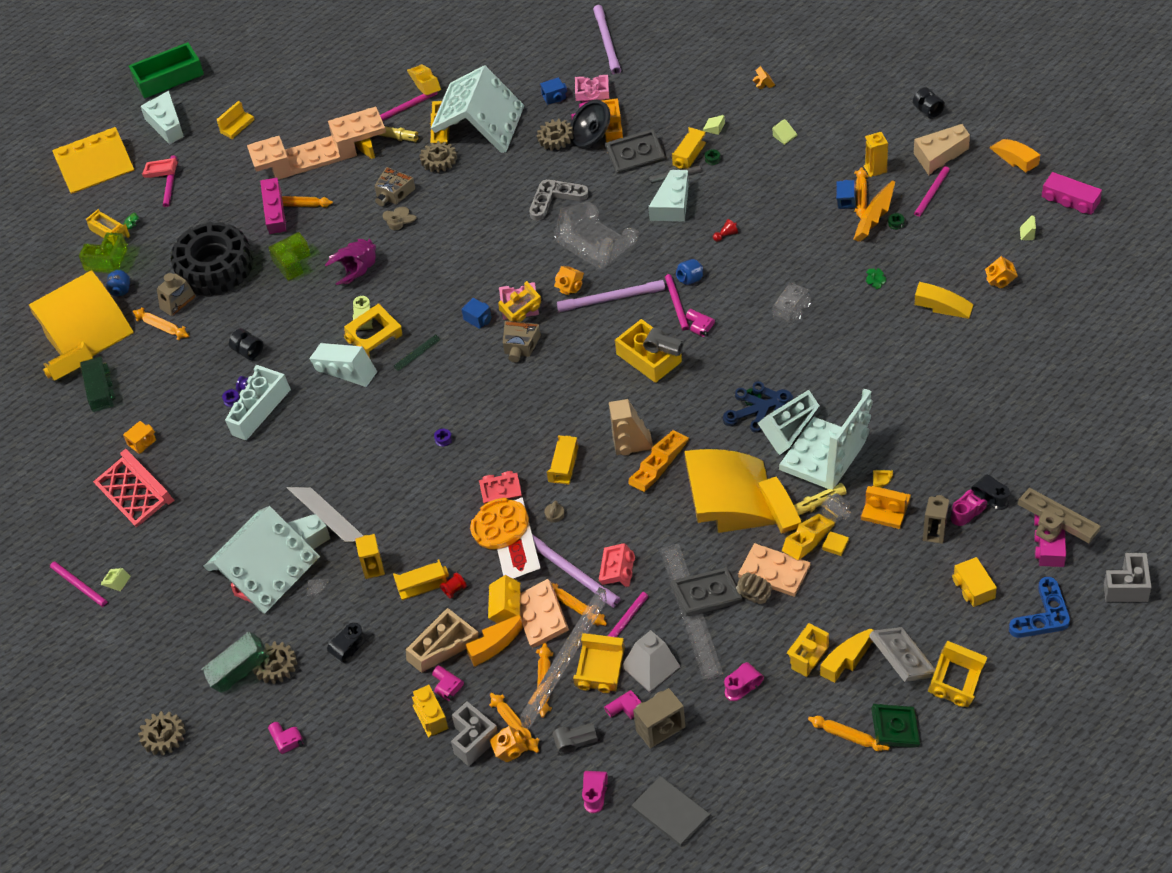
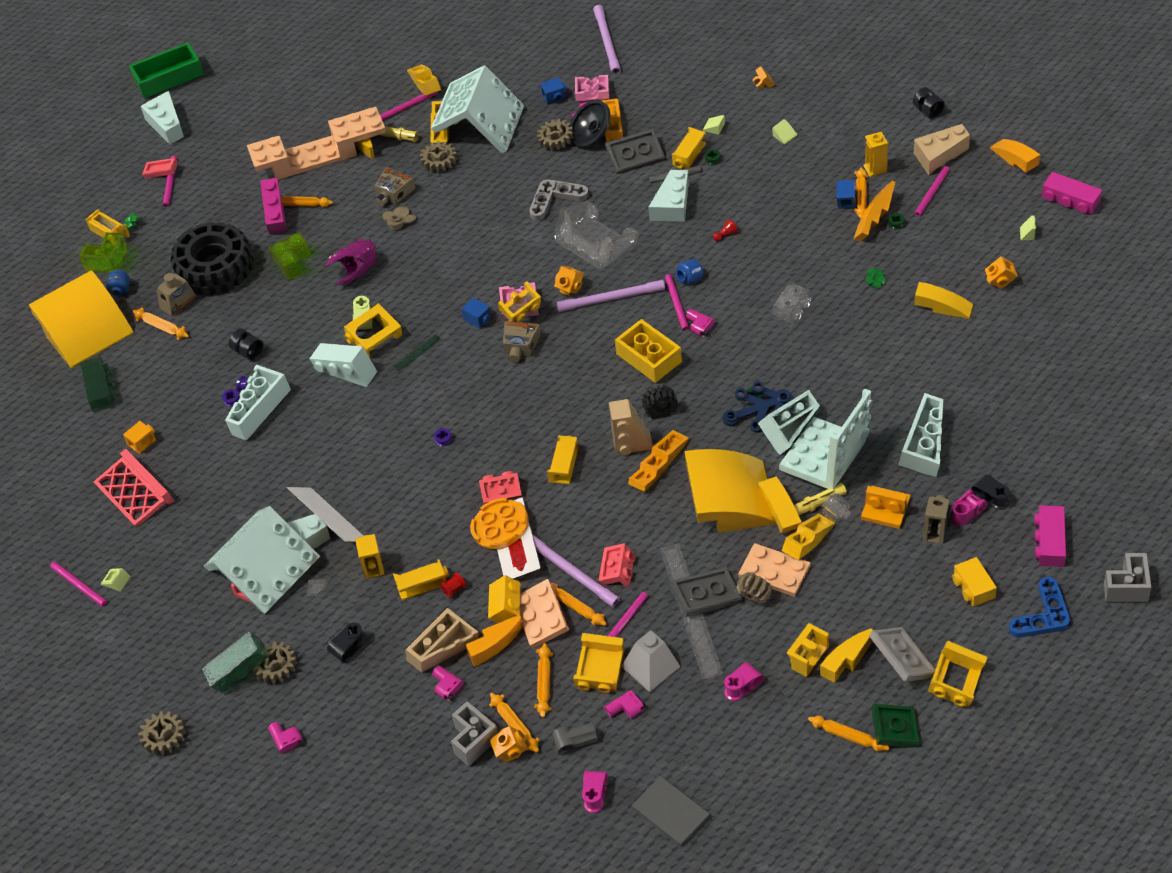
(67, 362): yellow window -> none
(93, 160): yellow slope -> none
(234, 120): yellow panel -> none
(429, 711): yellow window -> none
(554, 512): dark tan tile -> none
(563, 659): clear tile -> none
(659, 341): dark grey piece -> none
(659, 402): none -> black tyre
(659, 717): dark tan brick -> none
(835, 543): yellow tile -> none
(882, 477): yellow tile -> none
(924, 439): none -> light aqua wedge
(1057, 517): dark tan plate -> none

